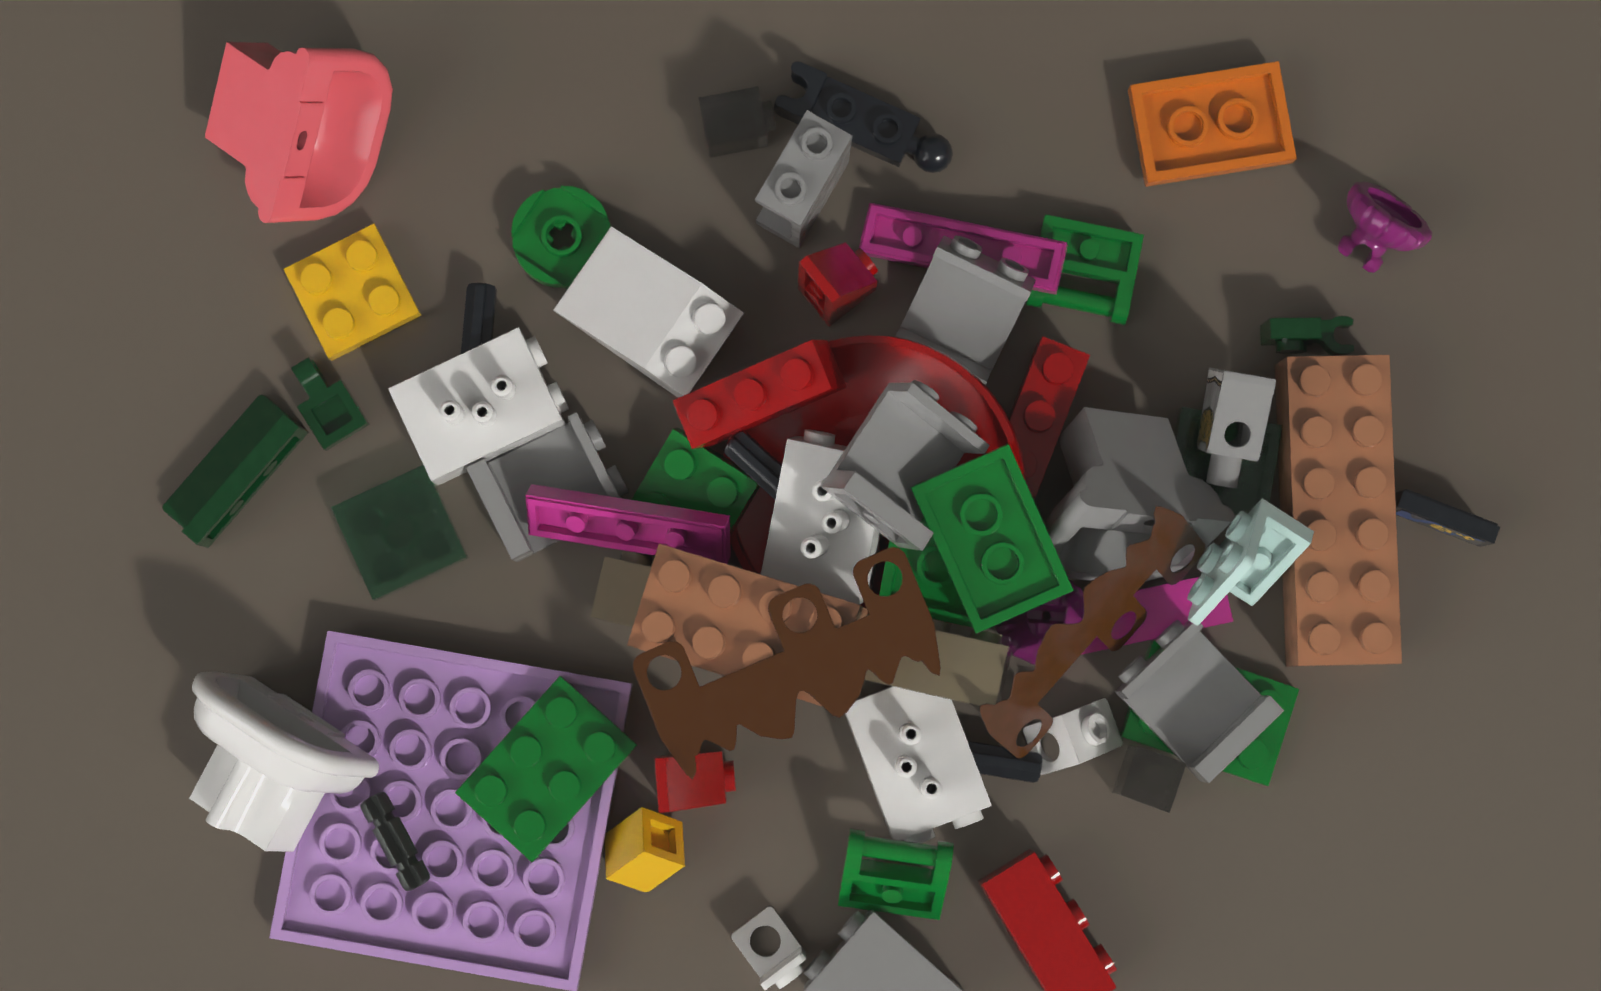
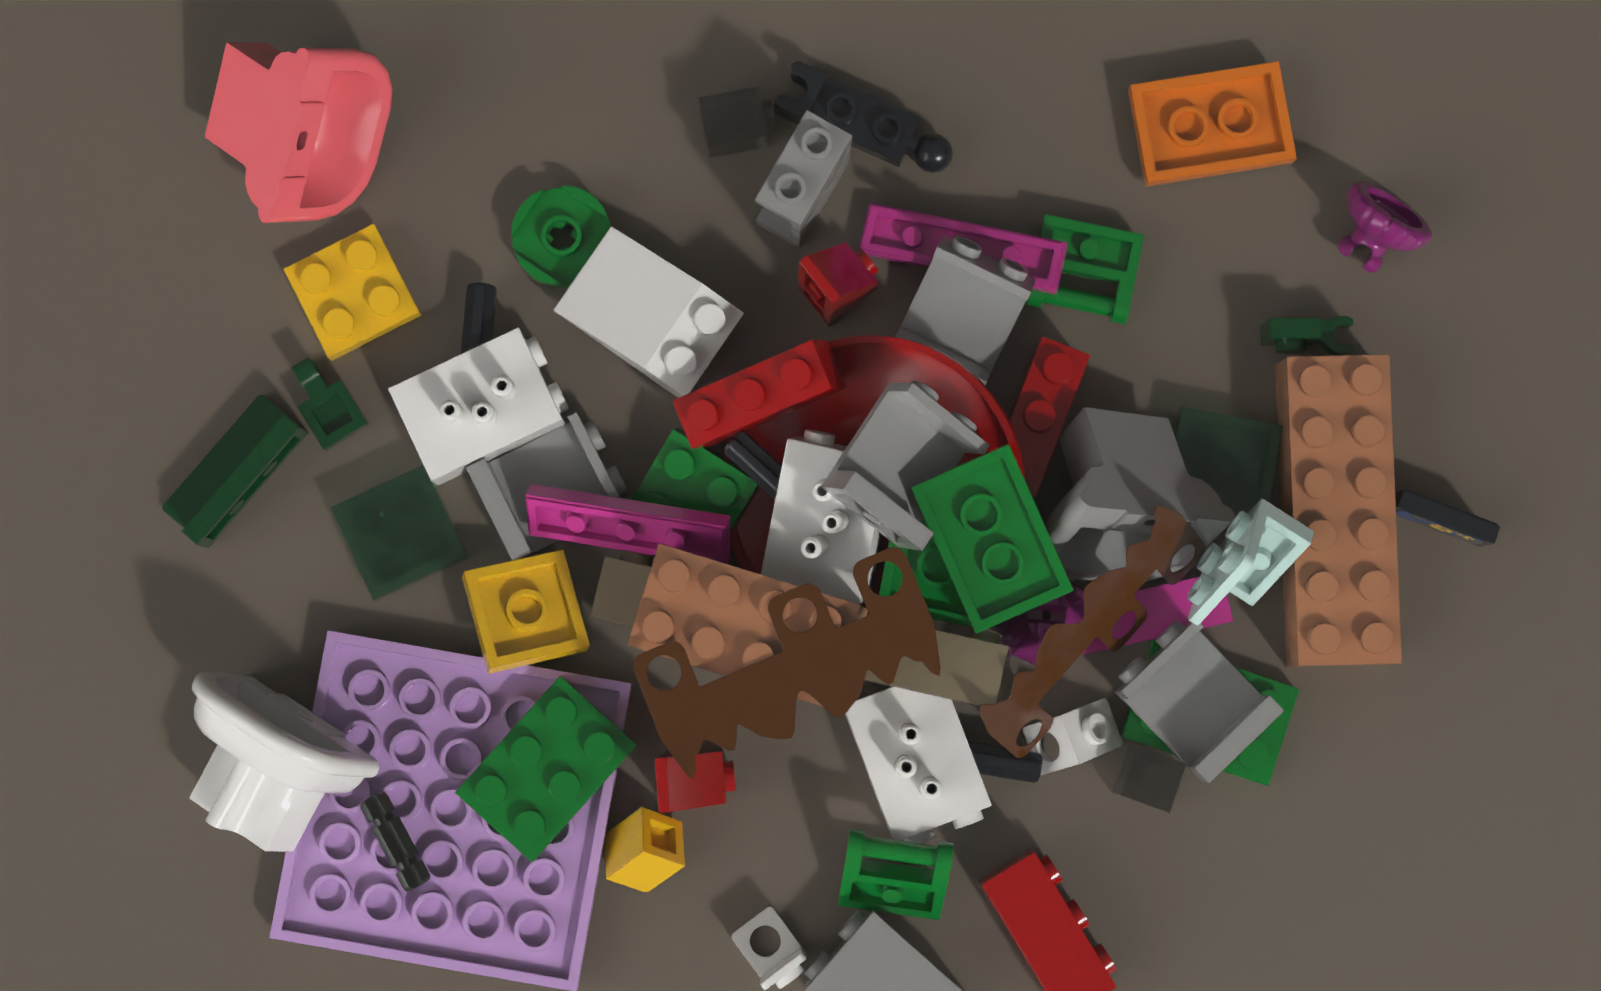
(525, 611): none -> yellow plate
(1227, 400): light grey torso -> none

